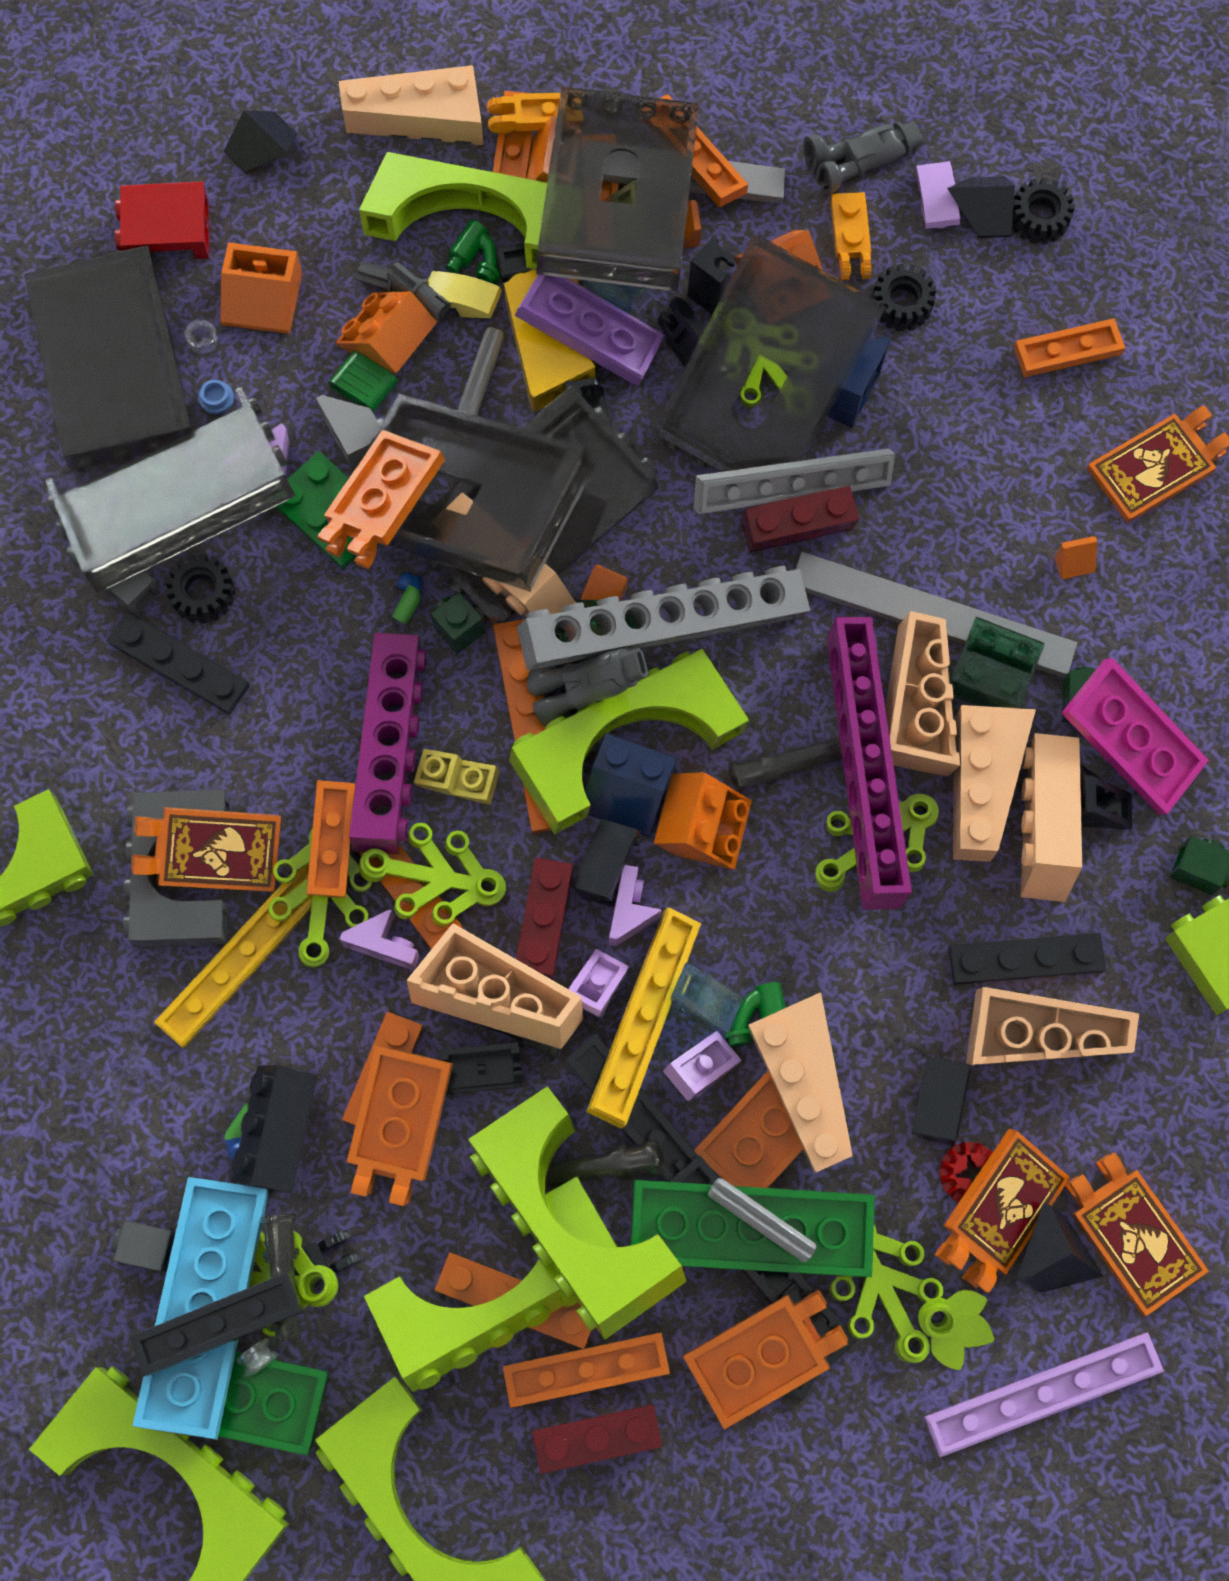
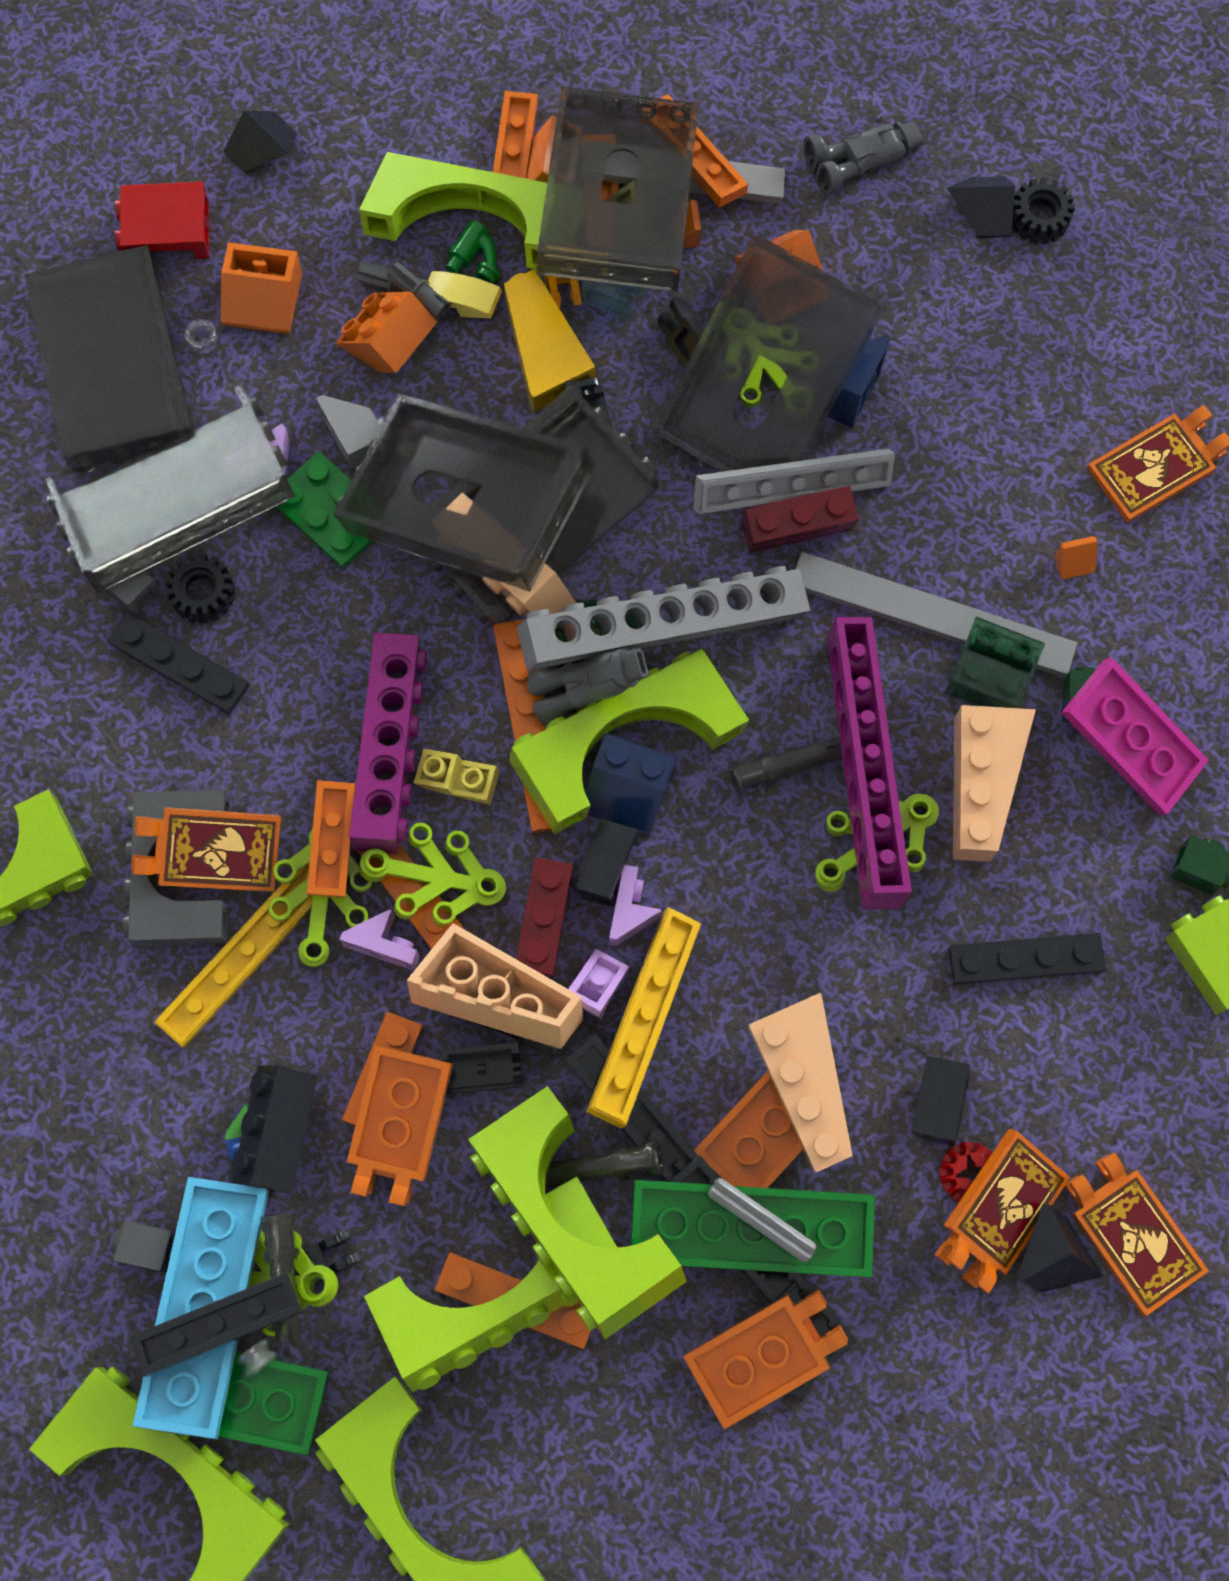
(216, 397): medium blue plate -> none
(363, 381): green piece -> none
(379, 496): orange tile -> none
(411, 598): bright green arm -> none
(415, 105): light nougat wedge -> none
(457, 622): dark green brick -> none
(481, 371): light grey axle -> none
(511, 261): black tile -> none
(530, 111): light orange hinge -> none
(586, 1370): orange plate -> none
(590, 326): medium lavender tile -> none
(596, 1438): dark red brick -> none
(604, 584): orange slope -> none
(702, 1066): lavender slope -> none
(703, 820): orange slope -> none
(705, 998): clear light blue slope -> none
(706, 278): black hinge -> none
(767, 998): green plant -> none
(851, 232): light orange hinge -> none
(882, 1285): lime plant -> none
(913, 282): black tyre -> none
(921, 698): light nougat wedge -> none
(937, 203): lavender slope -> none
(958, 1329): lime plate -> none
(1034, 1028): light nougat wedge -> none
(1043, 1394): lavender tile -> none
(1051, 817): light nougat wedge -> none
(1069, 347): orange plate -> none
(1103, 803): black slope -> none

